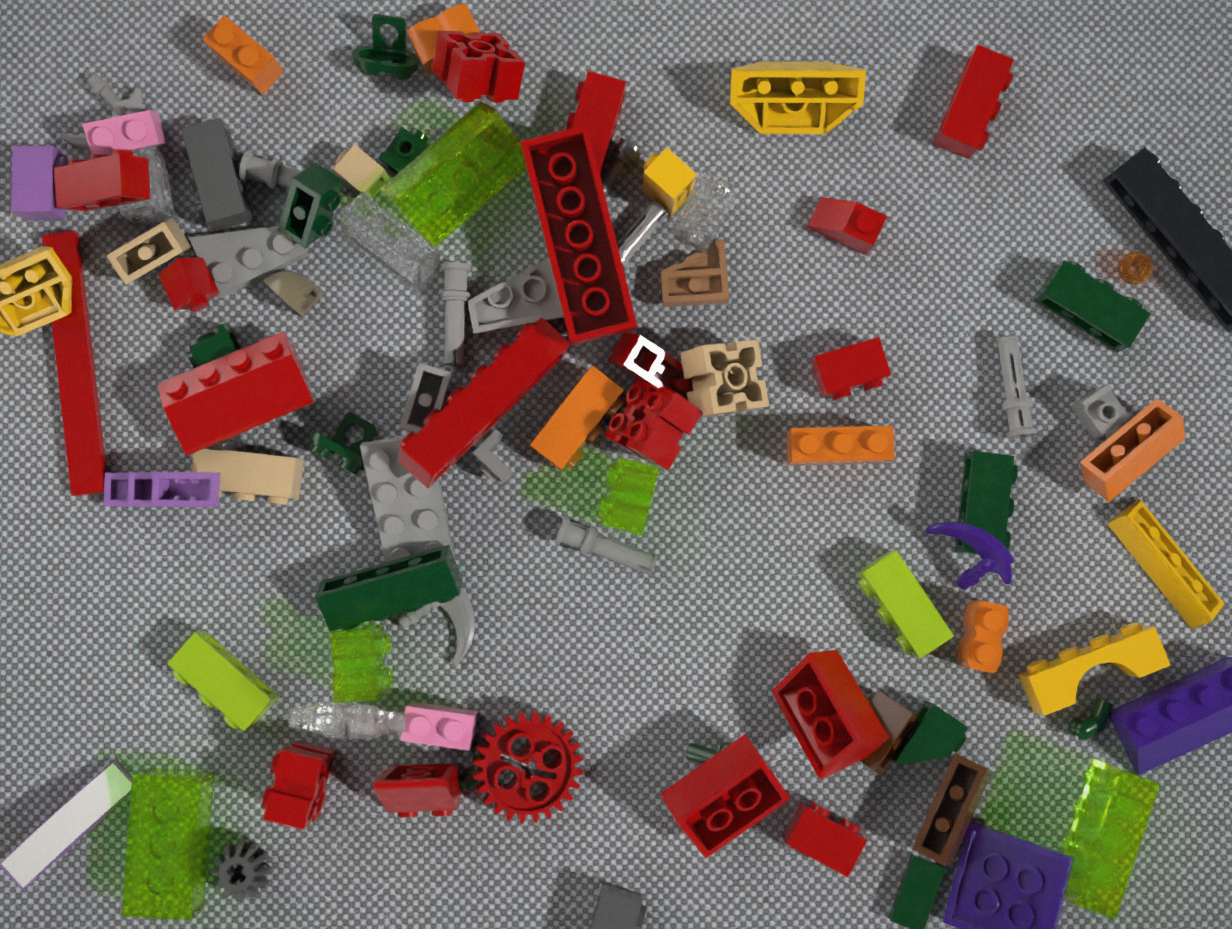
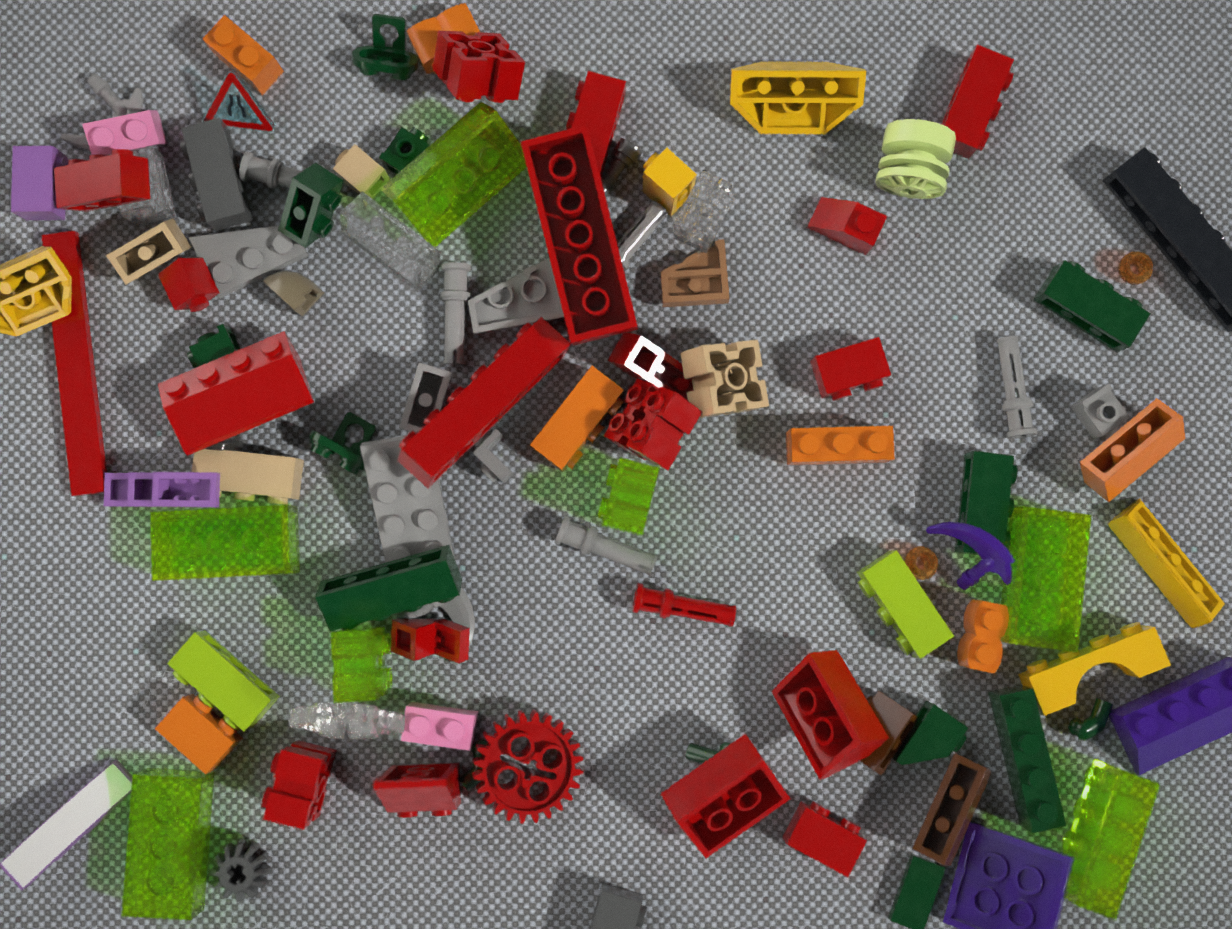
(198, 733): none -> orange brick
(224, 542): none -> clear neon green brick
(238, 106): none -> piece
(425, 637): none -> red slope
(668, 604): none -> red pin
(915, 158): none -> yellowish green wheel
(929, 560): none -> clear orange plate
(1027, 758): none -> dark green brick
(1046, 577): none -> clear neon green brick

